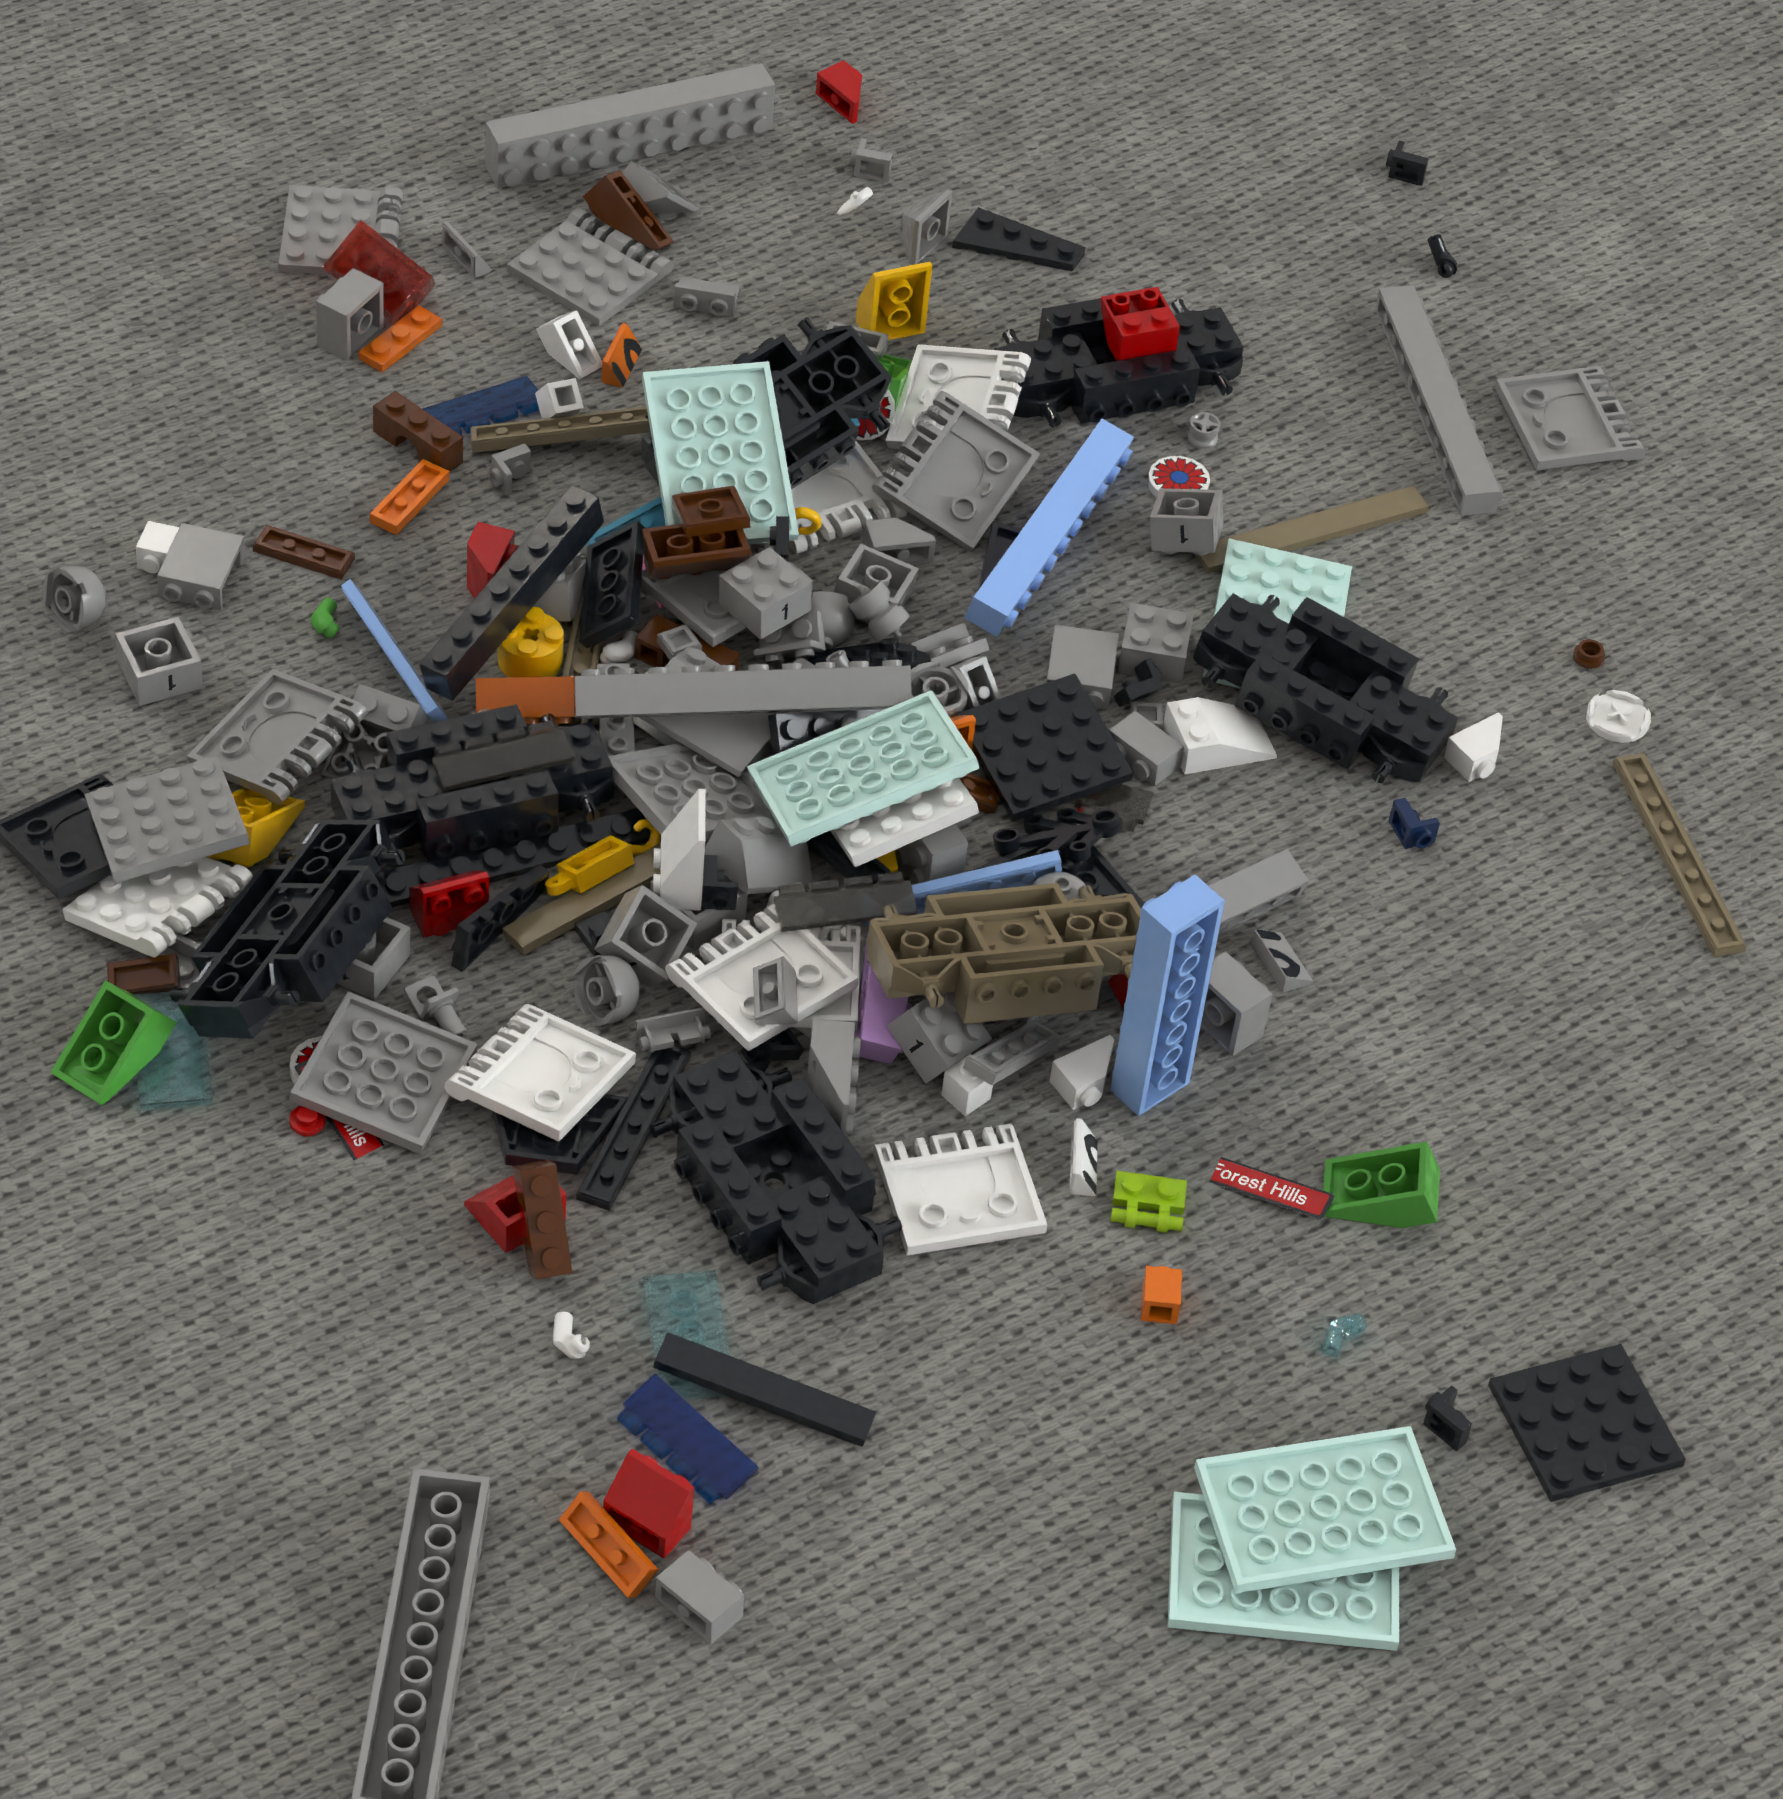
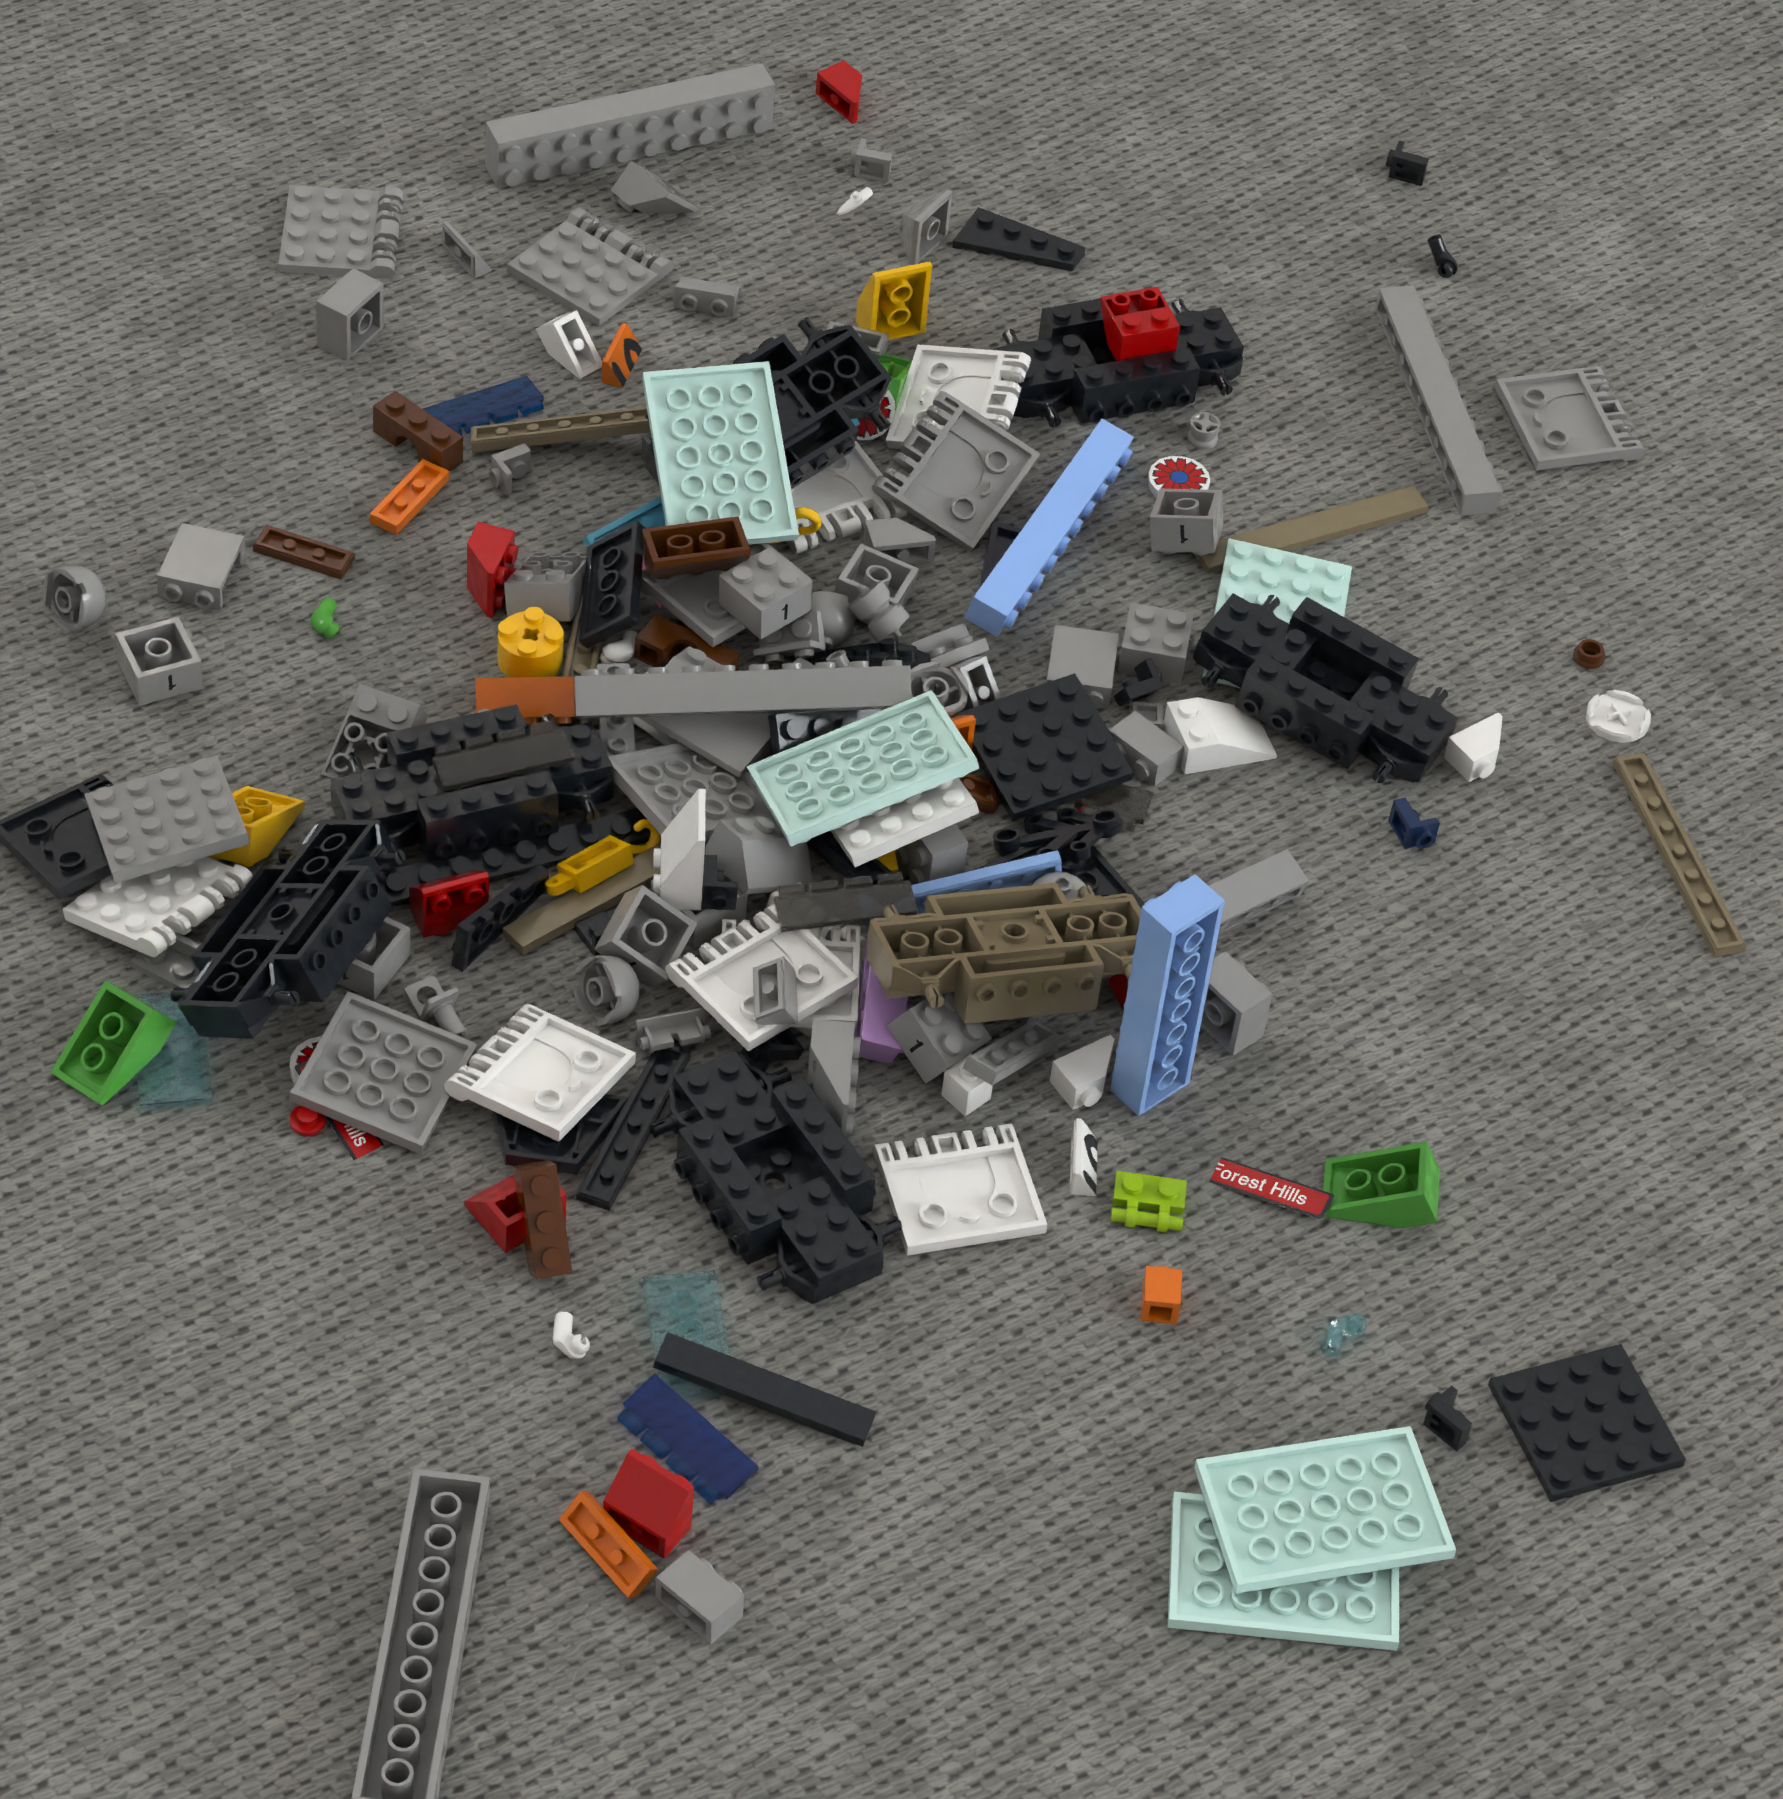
(146, 974): reddish brown tile -> none
(154, 546): white brick -> none
(279, 728): light grey hinge -> none
(368, 252): clear red slope -> none
(393, 652): light blue tile -> none
(400, 338): orange plate -> none
(511, 593): black brick -> none
(559, 399): white brick -> none
(622, 208): reddish brown slope -> none
(677, 640): light grey tile -> none
(710, 511): reddish brown tile -> none
(779, 537): black bracket -> none
(1280, 960): light grey slope -> none

